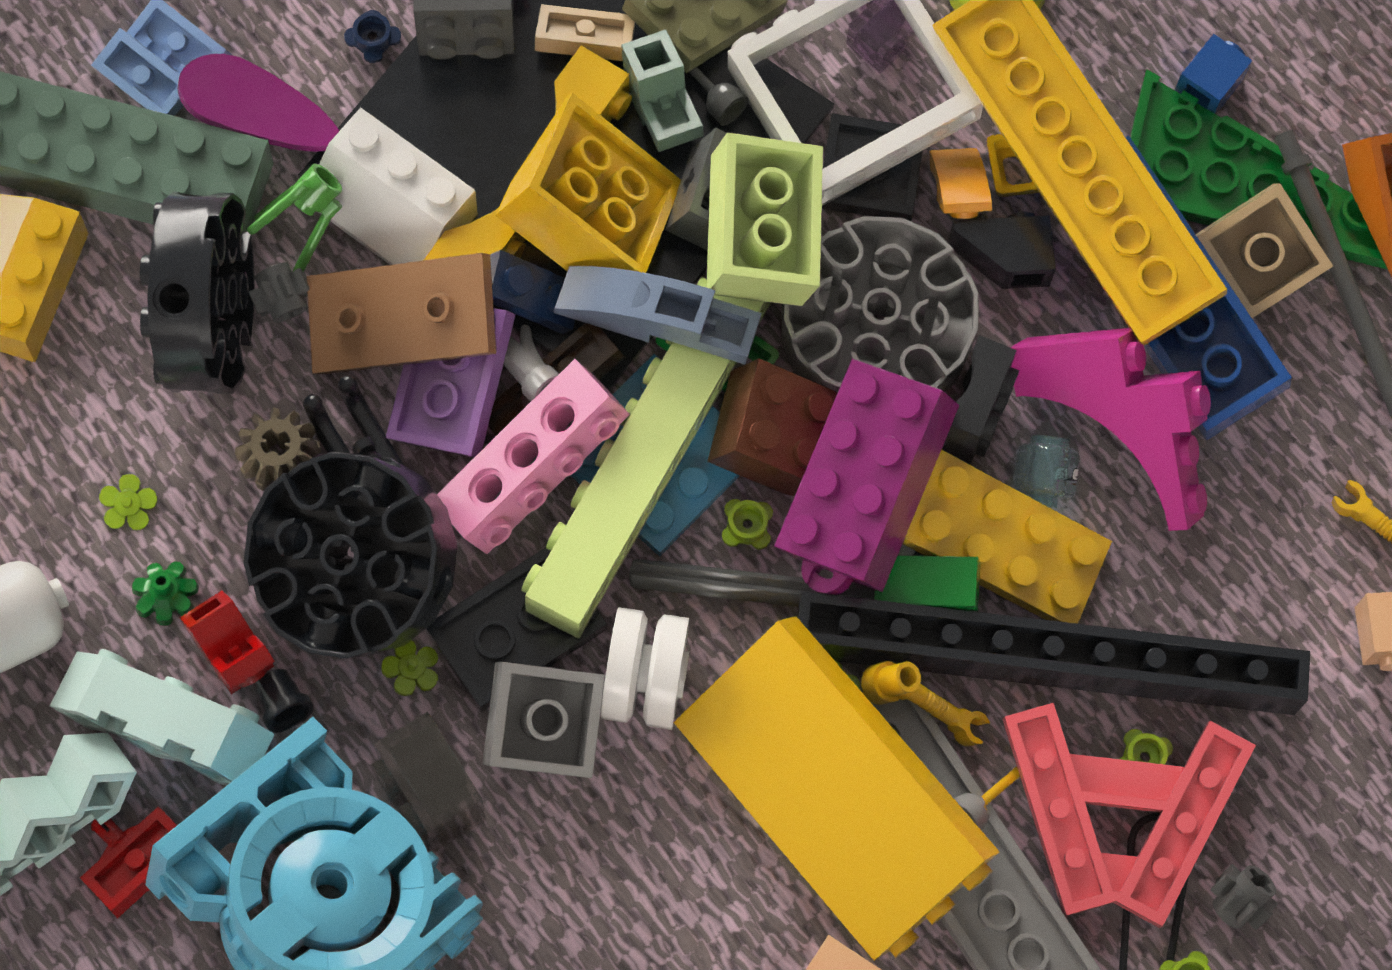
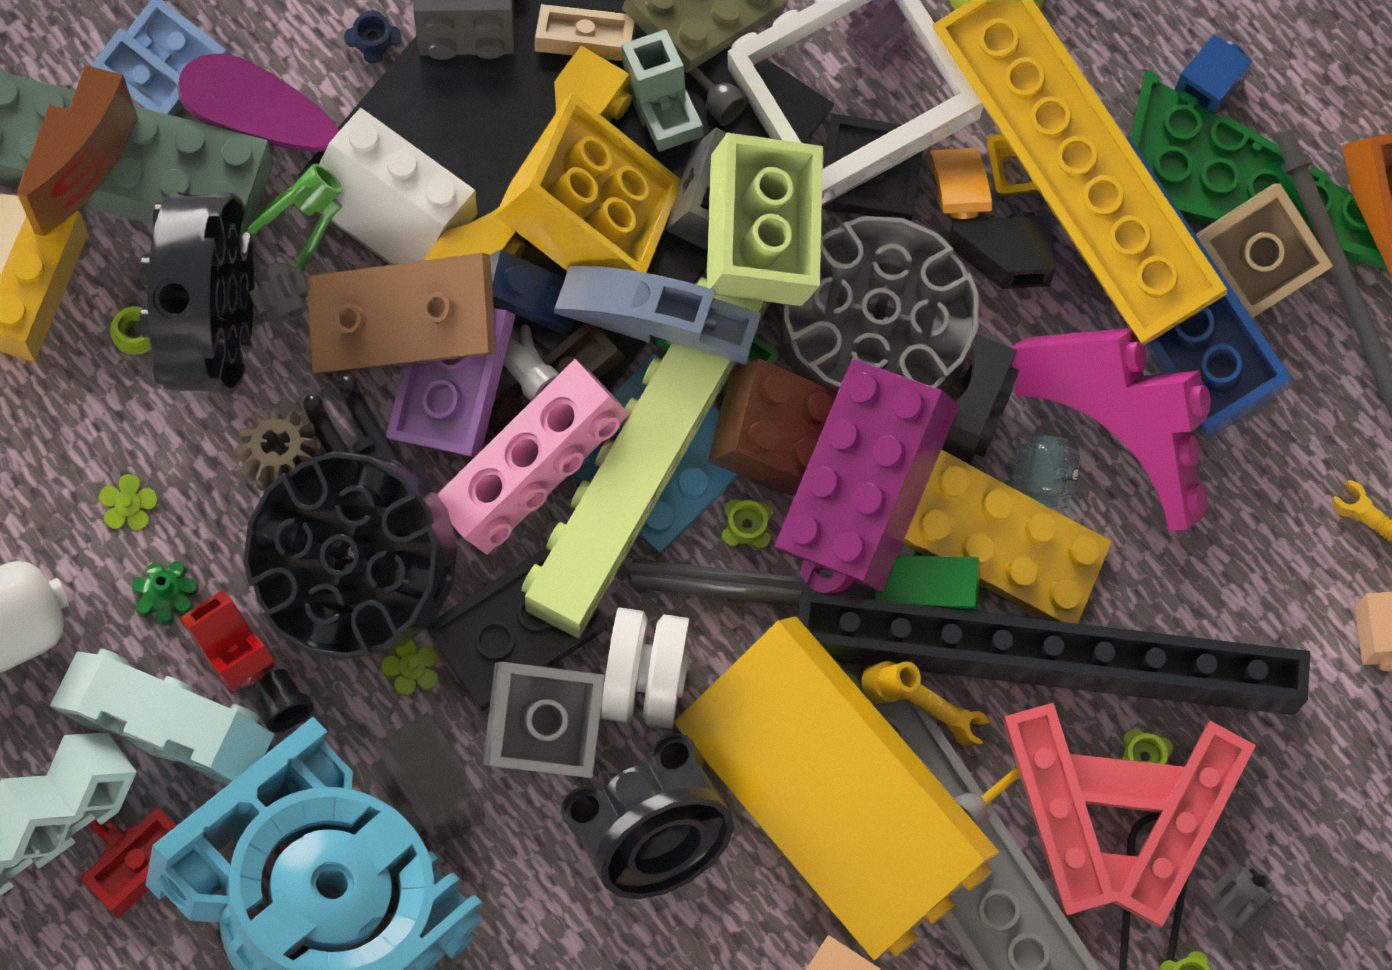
(76, 149): none -> dark orange slope
(118, 330): none -> lime plate
(652, 822): none -> black piece

